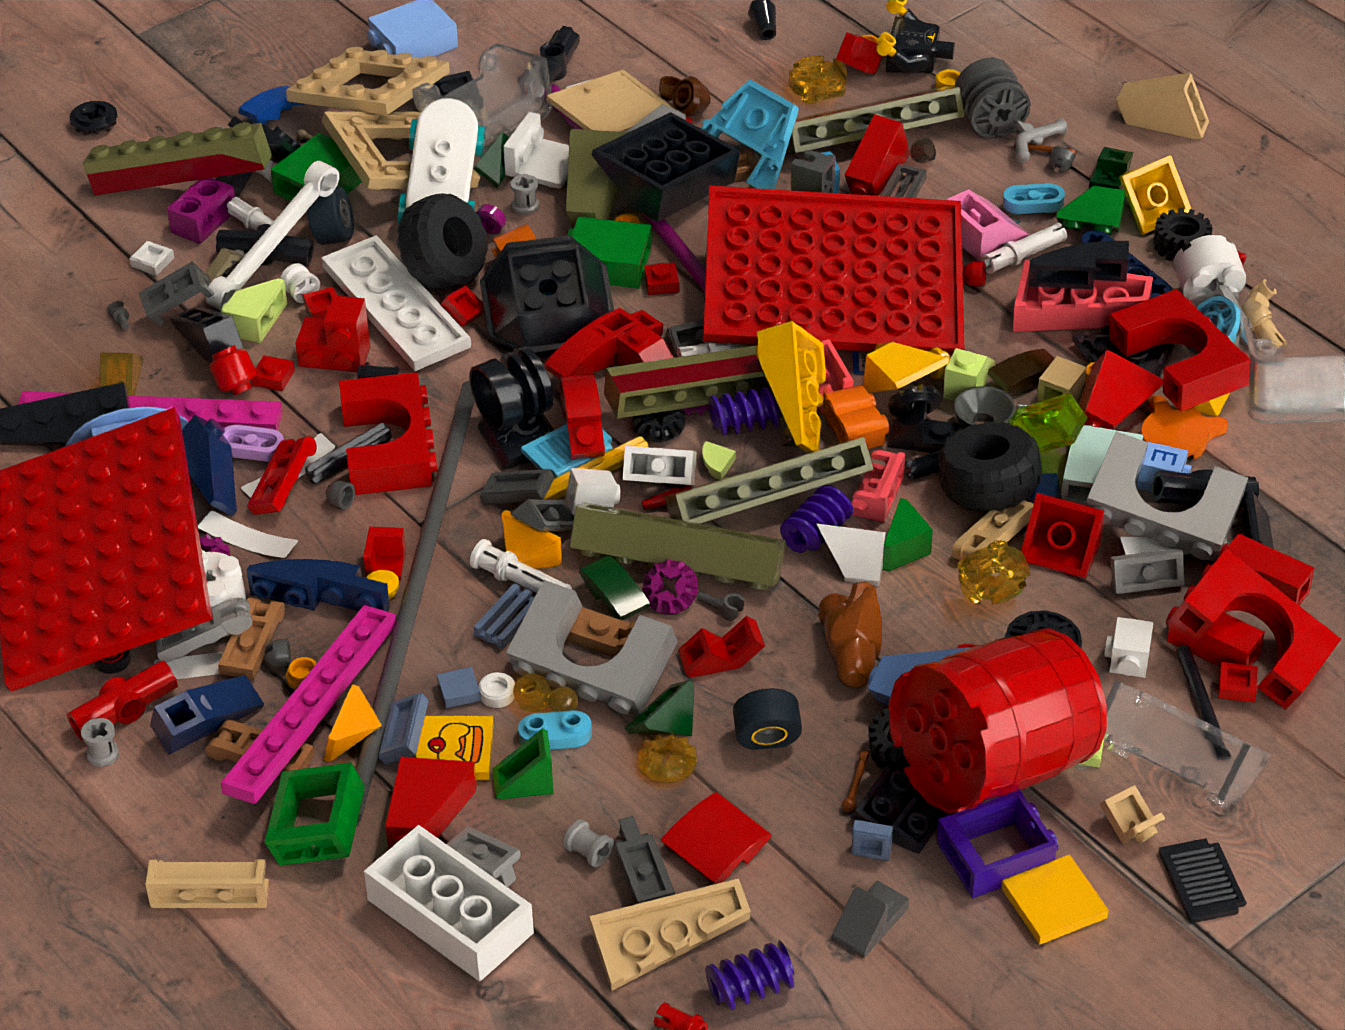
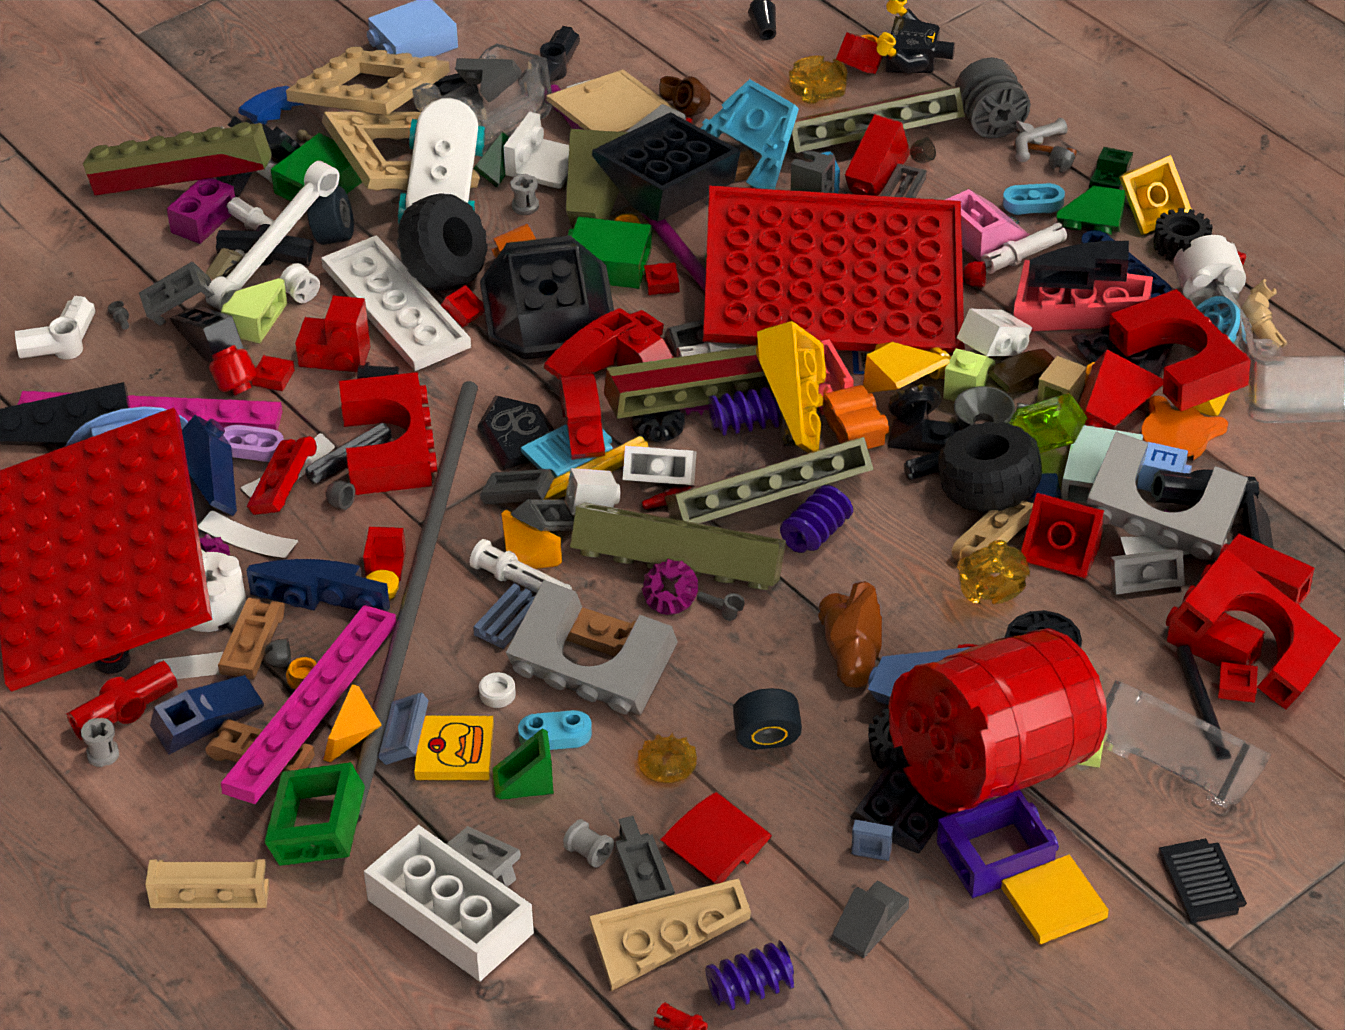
(63, 334): none -> white piece
(85, 117): black gear -> none
(120, 368): clear yellow slope -> none
(151, 258): white tile -> none
(227, 617): light grey hinge -> none
(318, 302): red plate -> none
(428, 795): red slope -> none
(458, 687): sand blue tile -> none
(492, 74): none -> dark grey slope
(492, 218): magenta tile -> none
(511, 388): black wheel -> none
(560, 699): clear yellow plate -> none
(615, 586): dark green slope -> none
(667, 713): dark green slope -> none
(710, 654): red slope -> none
(717, 459): yellowish green tile -> none
(849, 804): dark orange hinge -> none
(856, 552): white slope -> none
(879, 486): coral hinge -> none
(907, 538): green slope -> none
(946, 78): yellow tile -> none
(994, 332): none -> white brick
(1129, 647): white brick -> none
(1131, 816): tan bracket -> none
(1164, 105): tan slope -> none

